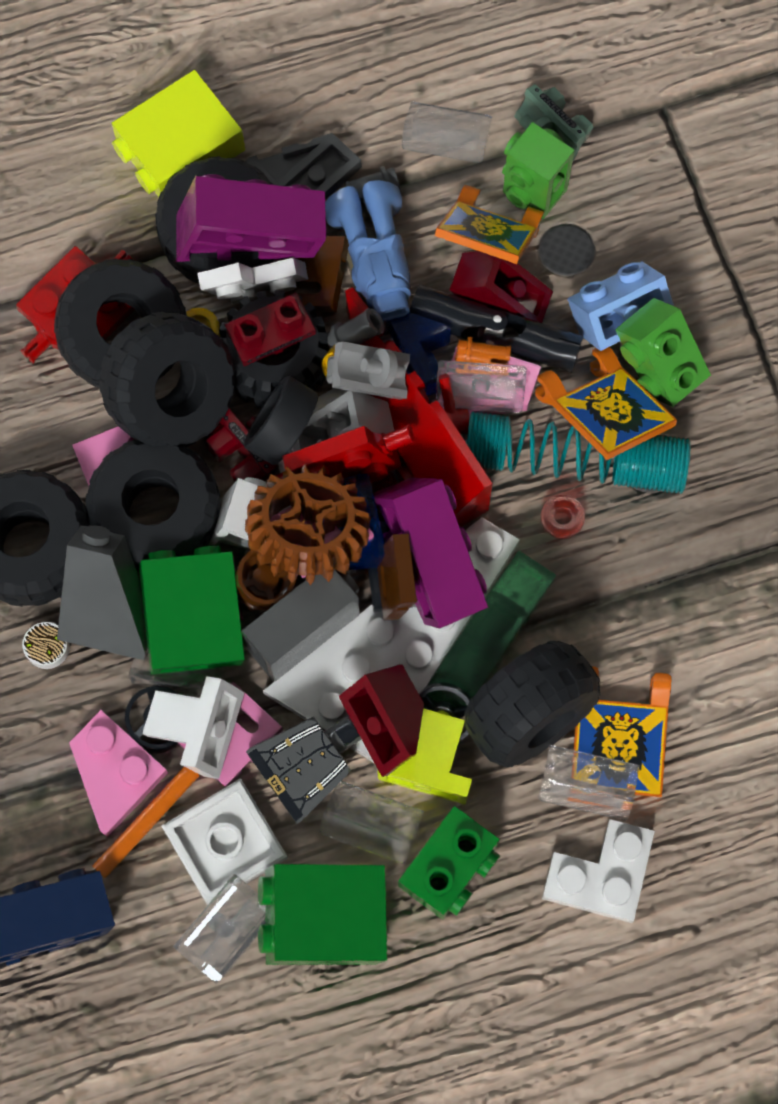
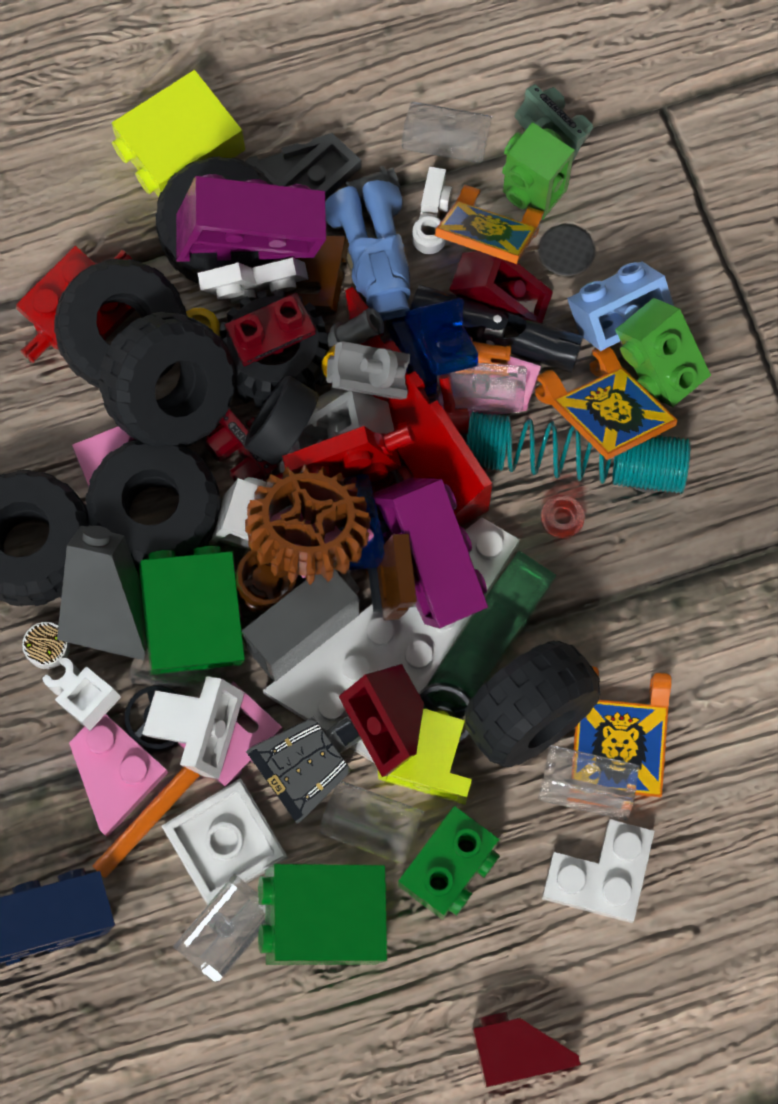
(82, 693): none -> white plate
(435, 199): none -> white plate
(443, 336): none -> clear blue slope
(517, 1050): none -> dark red slope

